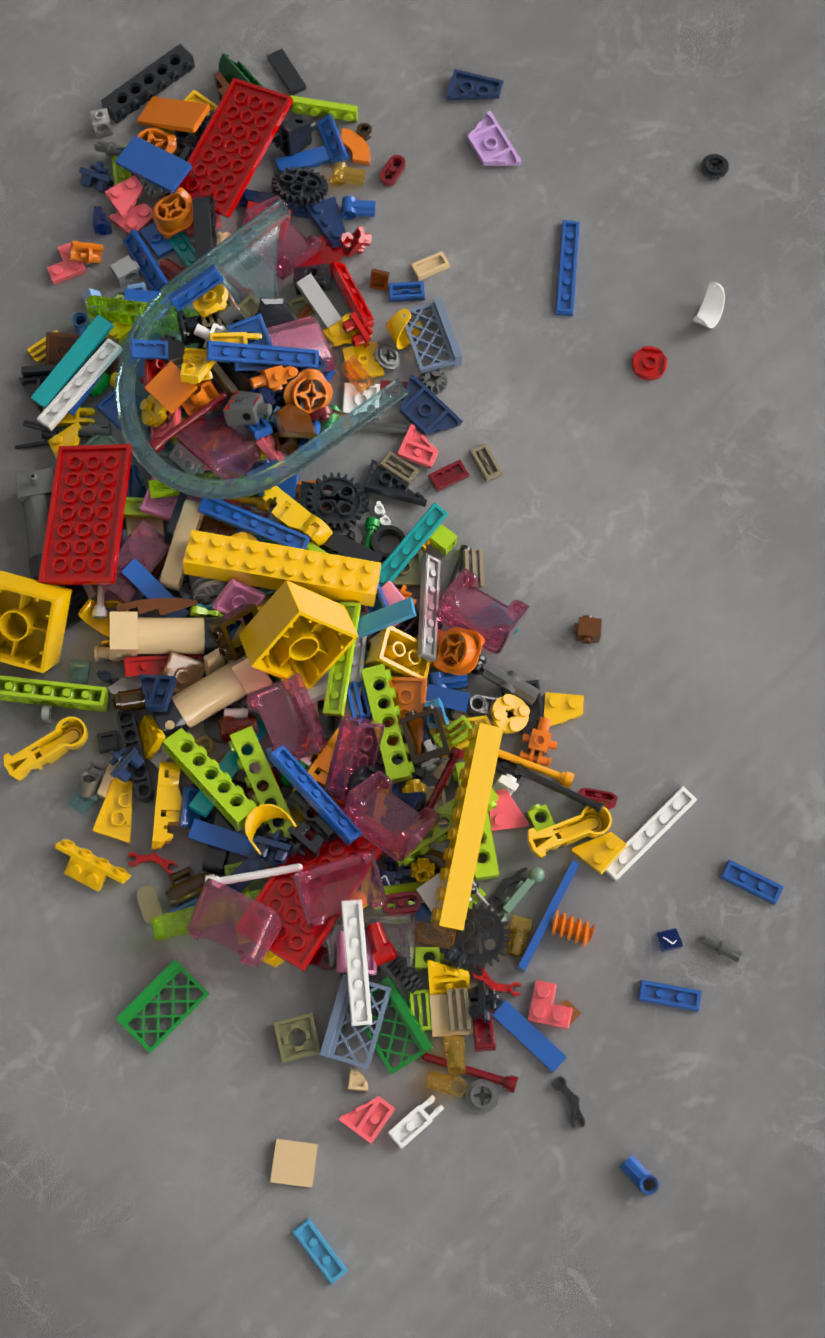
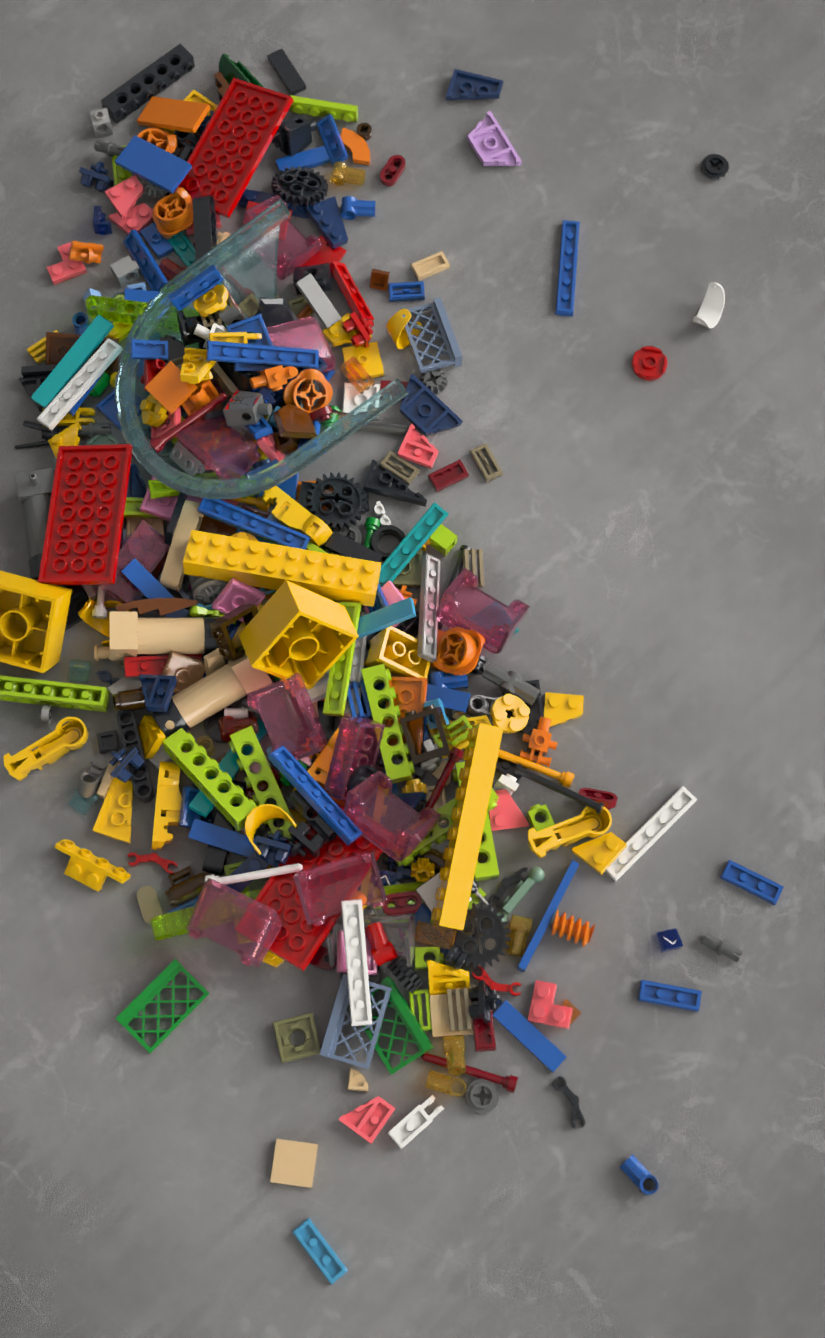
(356, 241): red hips -> none
(391, 353): dark grey gear -> none
(588, 629): reddish brown brick -> none

